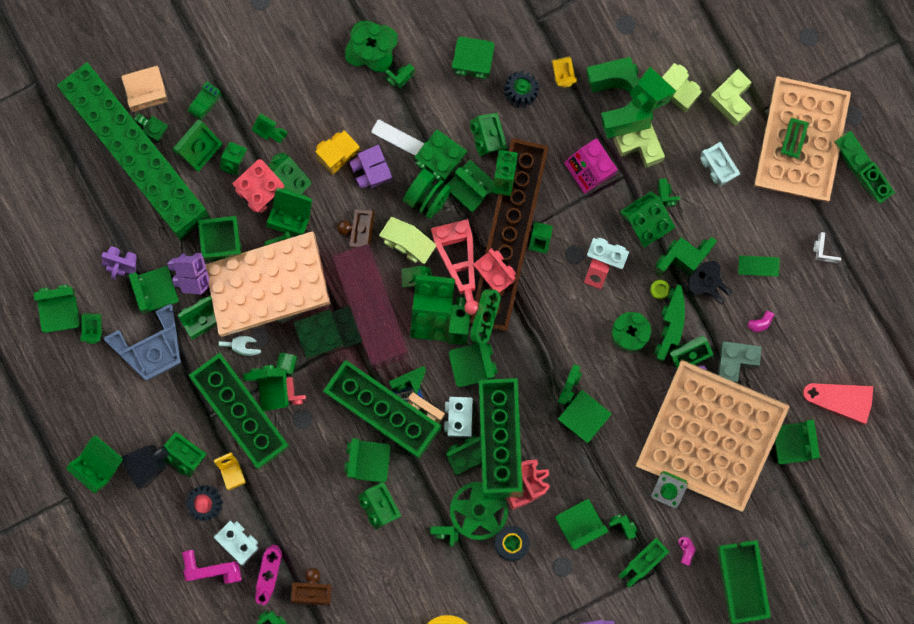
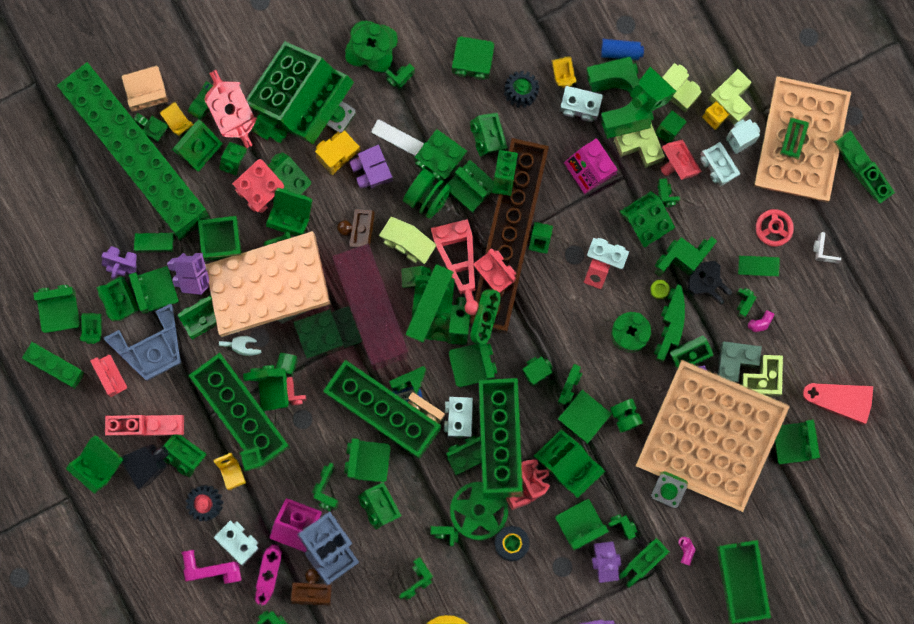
(53, 365): none -> green brick
(109, 375): none -> coral bracket
(117, 299): none -> green bracket
(144, 425): none -> coral slope
(153, 242): none -> green slope
(175, 119): none -> yellow bracket
(240, 120): none -> coral plate
(251, 459): none -> green tile
(291, 521): none -> dark pink slope
(299, 92): none -> green slope
(326, 502): none -> green bracket
(328, 548): none -> sand blue bracket
(341, 117): none -> piece
(420, 569): none -> green bracket
(429, 303): none -> green tile
(537, 370): none -> green brick
(569, 463): none -> green bracket
(581, 104): none -> light aqua brick
(606, 562): none -> medium lavender hinge
(621, 49): none -> blue brick
(629, 422): none -> green wheel
(670, 127): none -> green brick
(680, 160): none -> coral tile
(715, 115): none -> yellow bracket
(743, 135): none -> light aqua brick
(745, 306): none -> green bracket
(770, 377): none -> yellowish green brick
(786, 234): none -> coral piece

